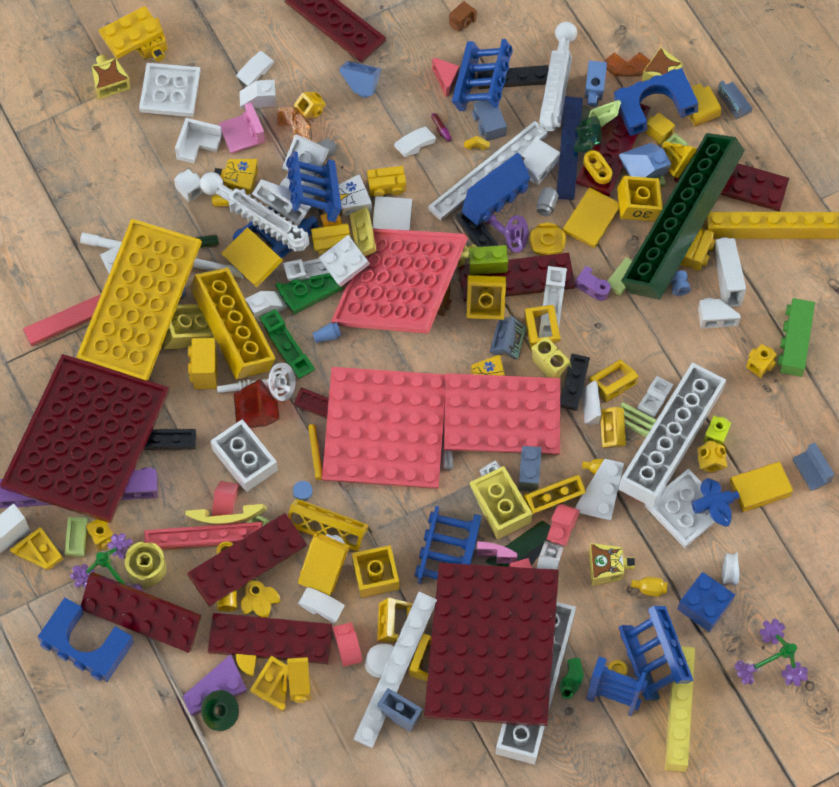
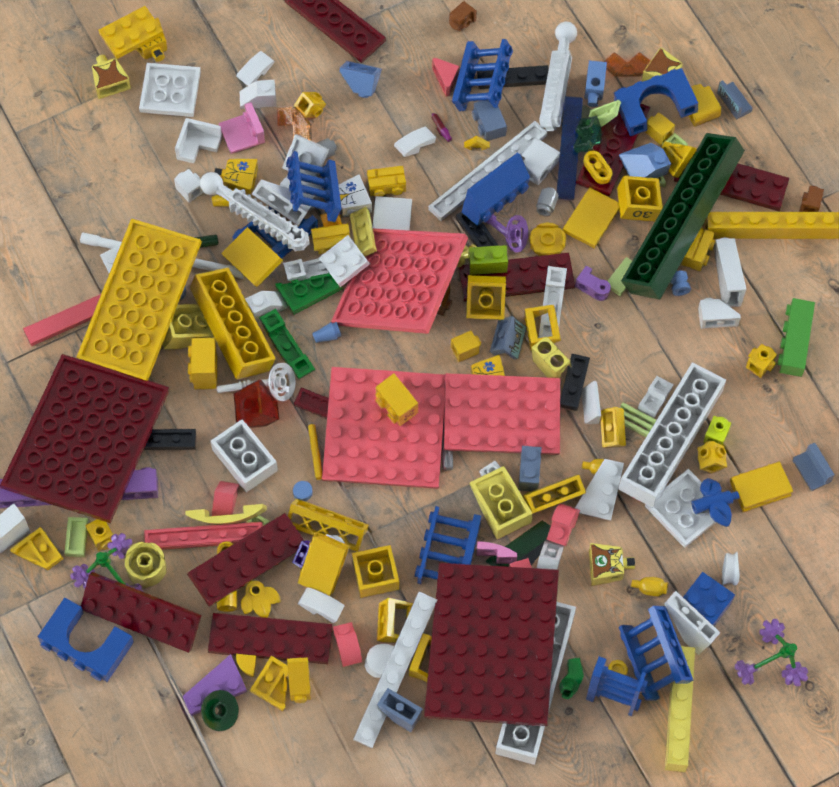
(301, 553): none -> dark purple piece
(396, 400): none -> yellow brick
(465, 345): none -> yellow brick
(618, 387): yellow tile -> none
(690, 623): none -> white slope
(812, 200): none -> dark orange brick

